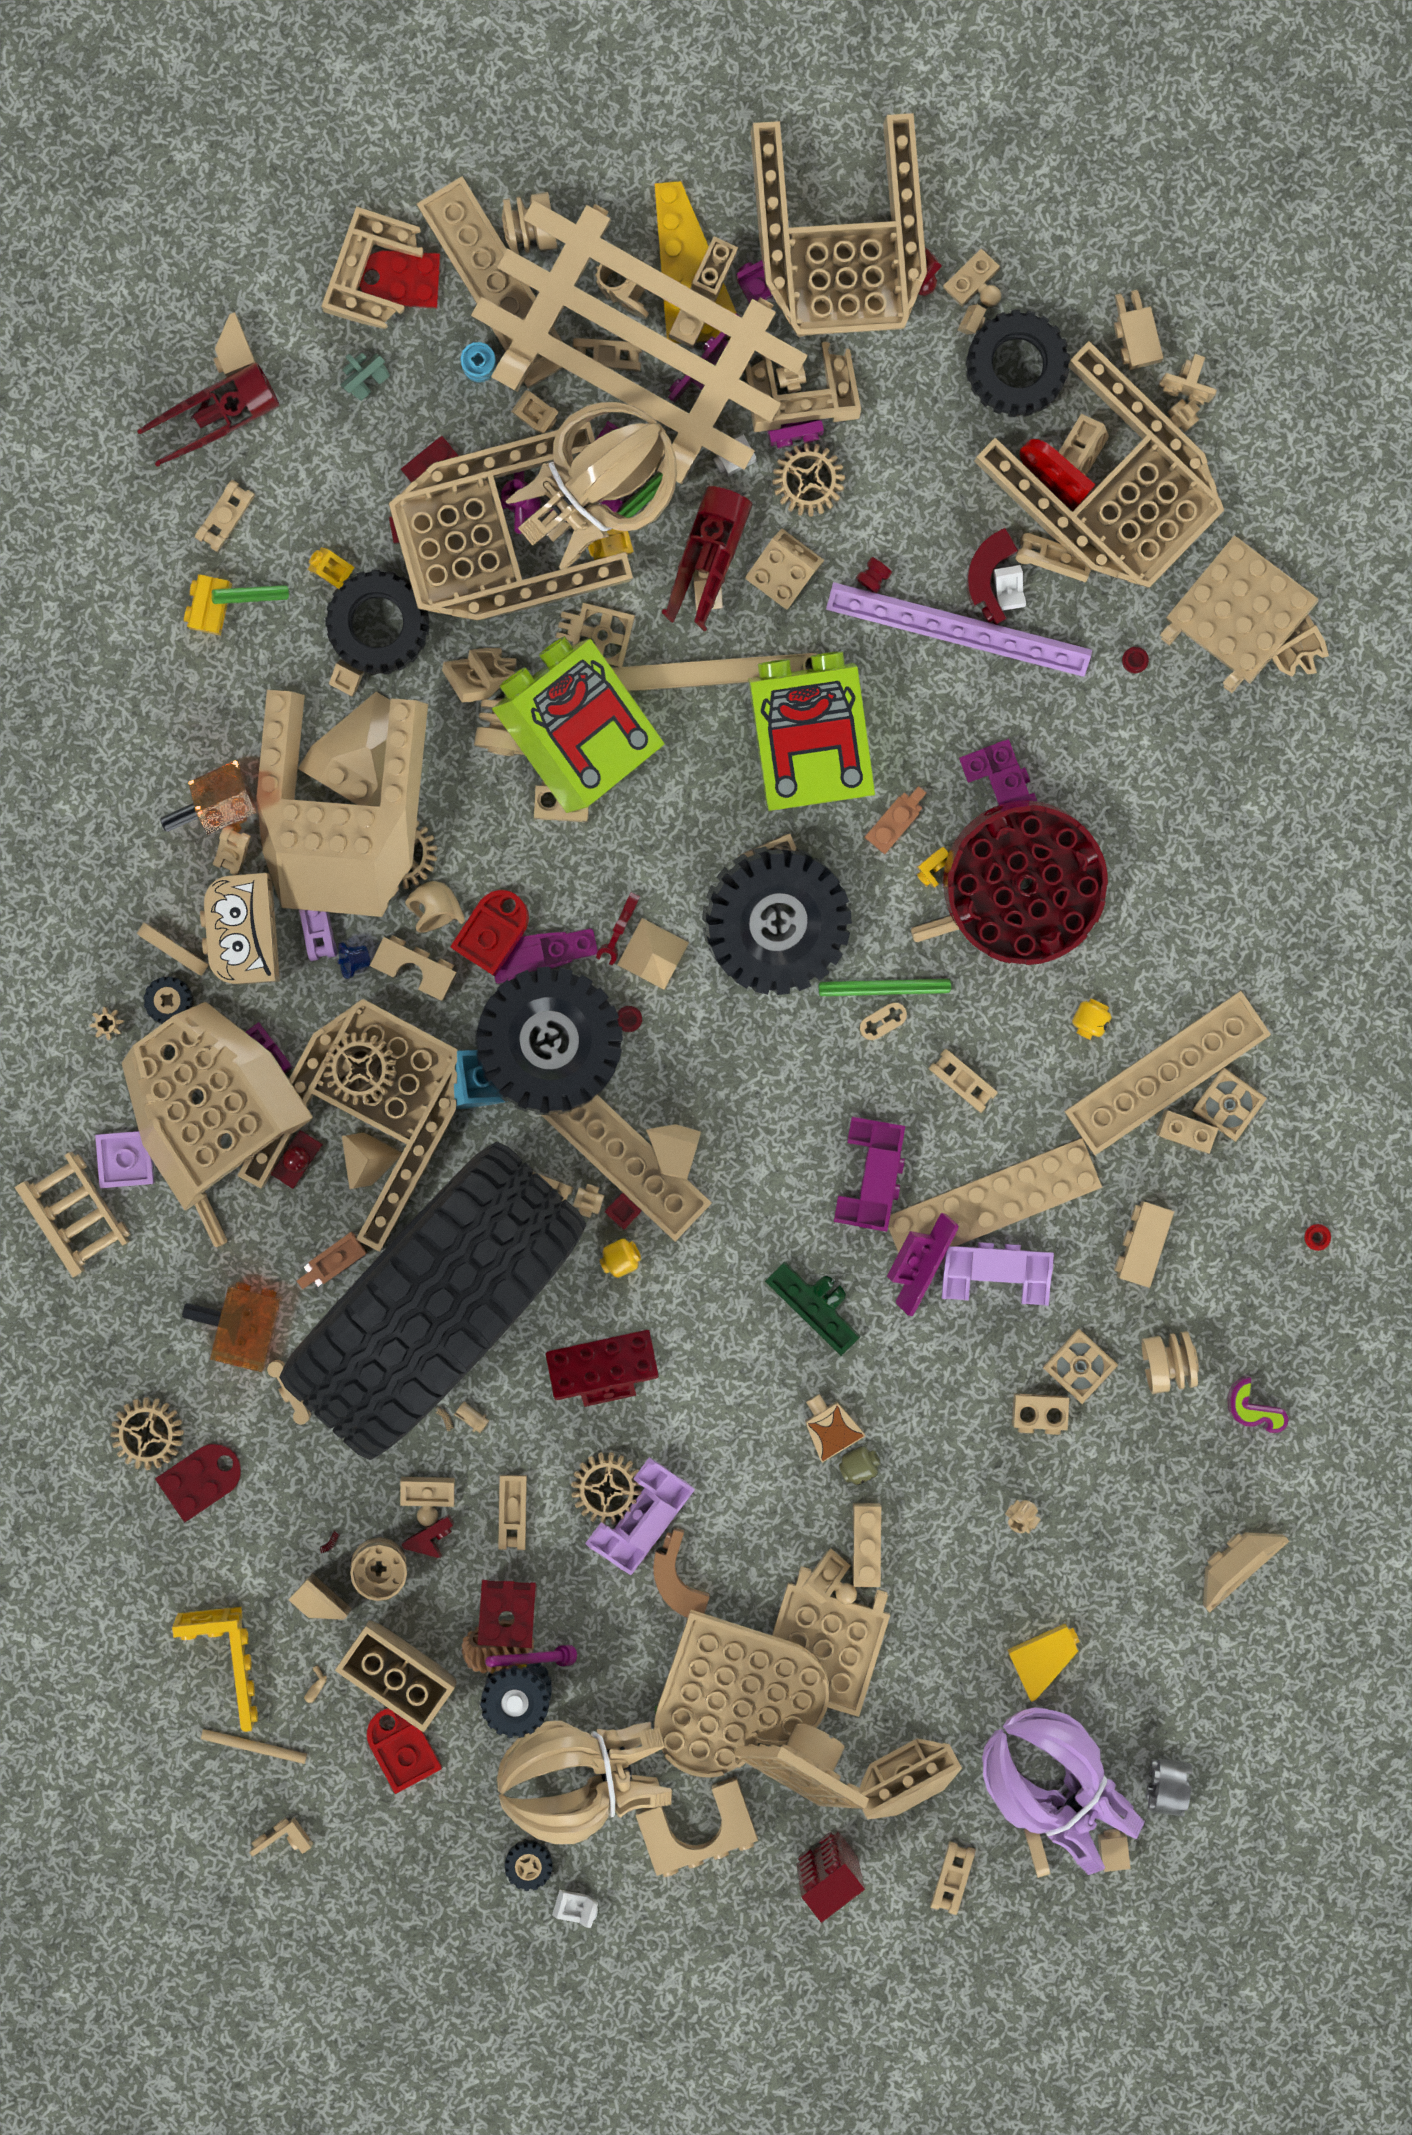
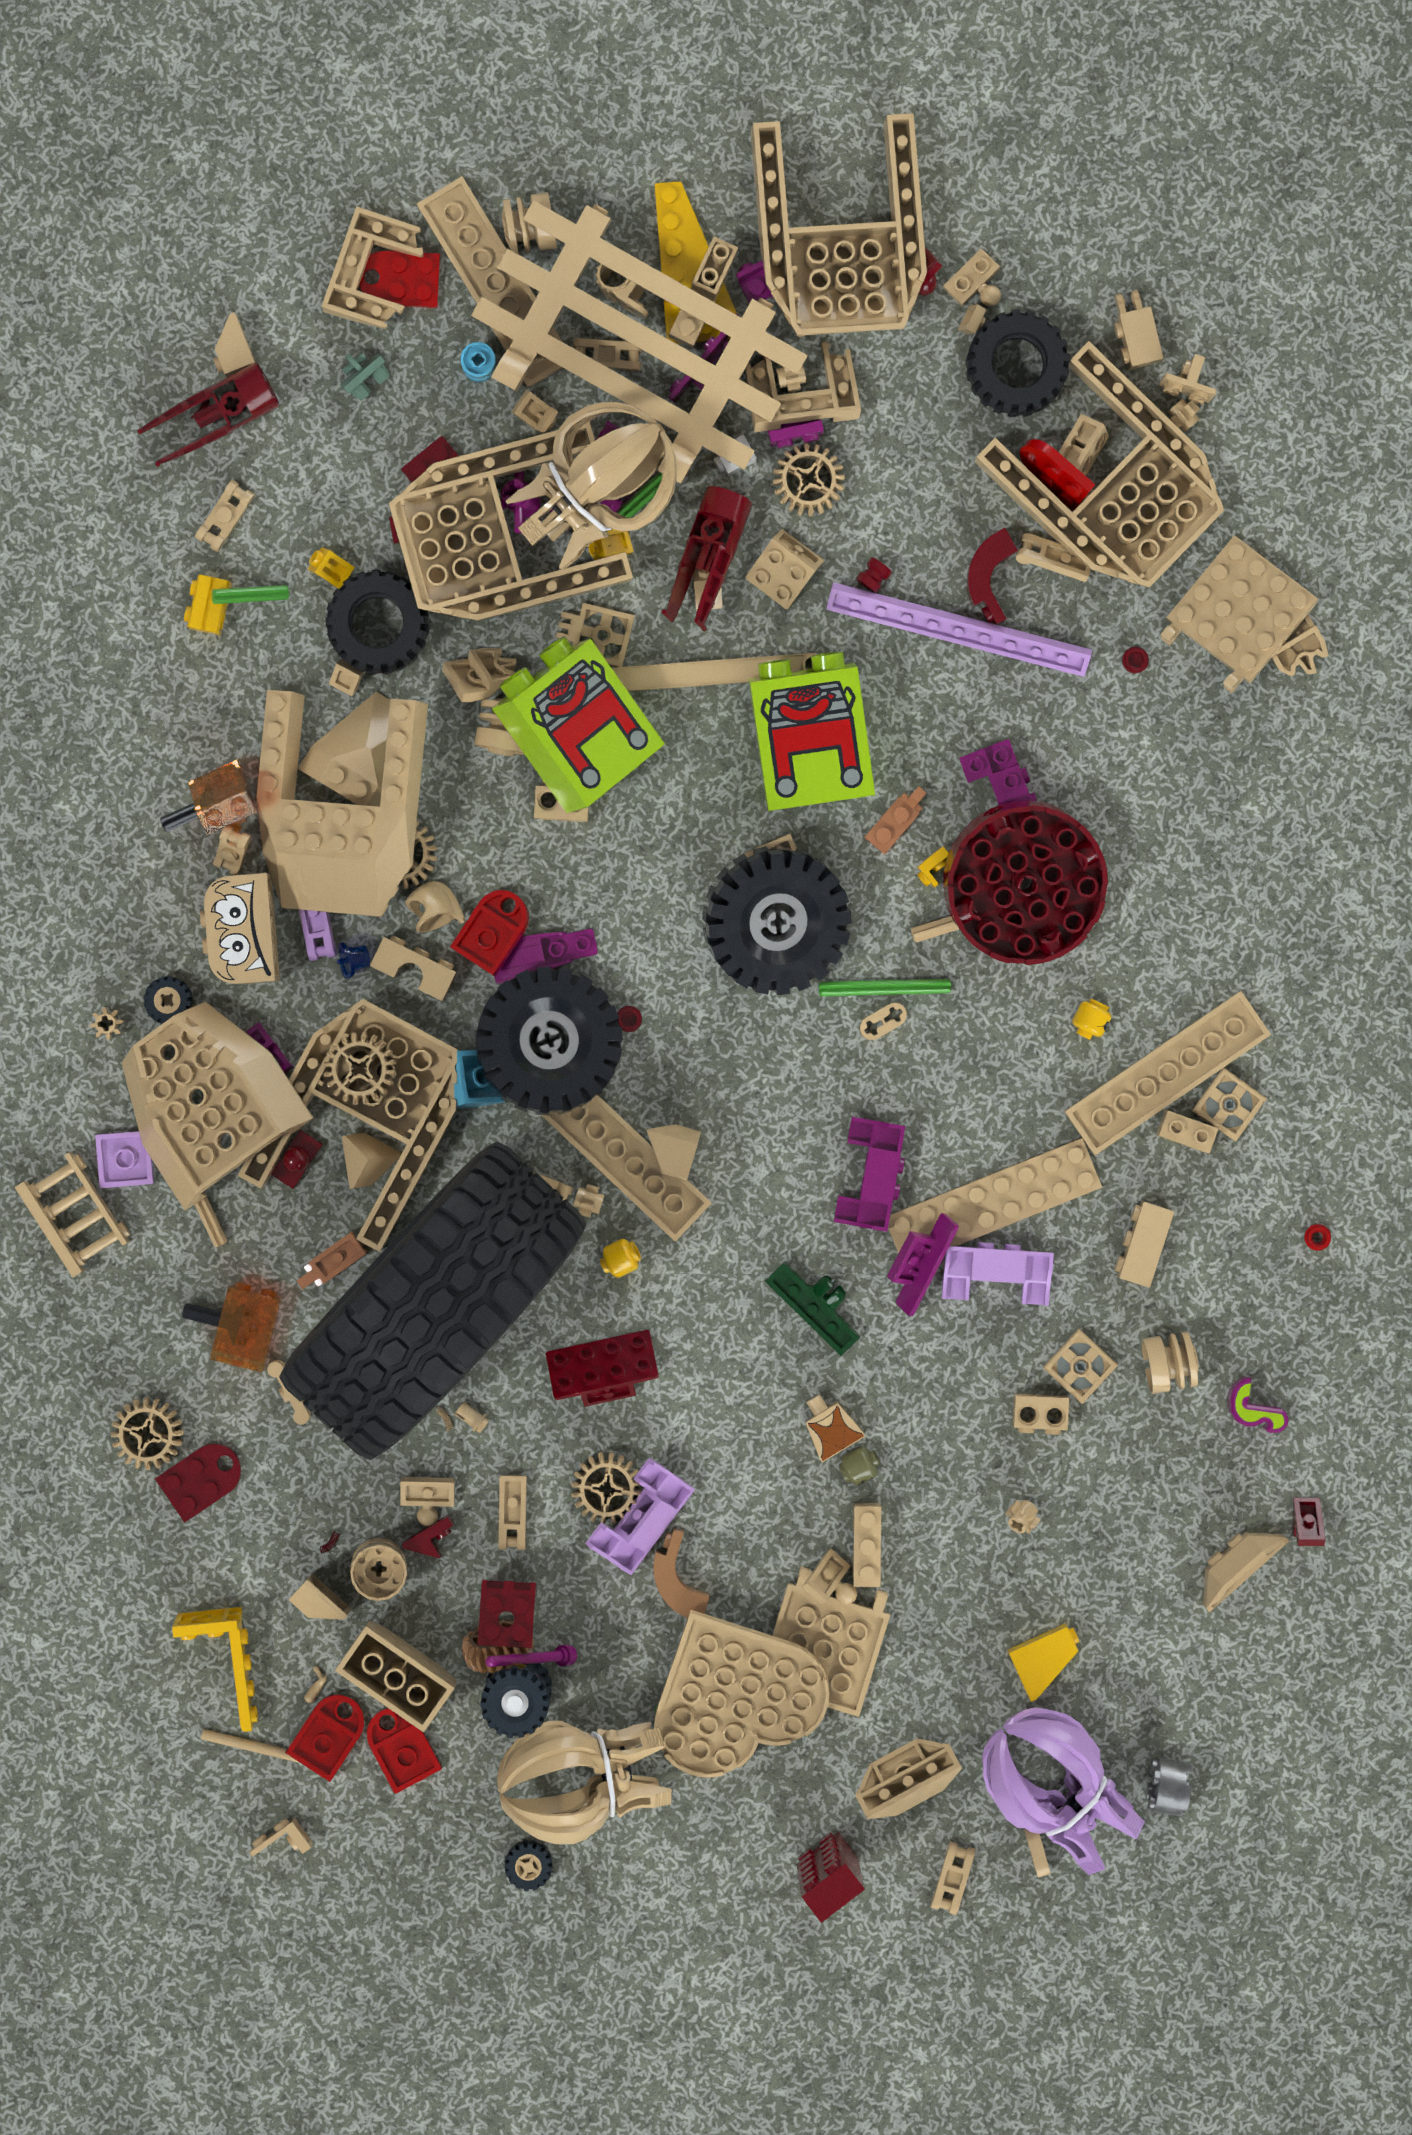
(172, 949): tan beam -> none
(326, 1737): none -> red plate
(575, 1908): white bracket -> none
(619, 928): dark red piece -> none
(623, 1211): dark red plate -> none
(653, 953): tan slope -> none
(670, 1853): tan arch -> none
(806, 1767): tan piece -> none
(963, 1080): tan plate -> none
(1009, 587): white bracket -> none
(1114, 1850): tan brick -> none
(1308, 1522): none -> slope

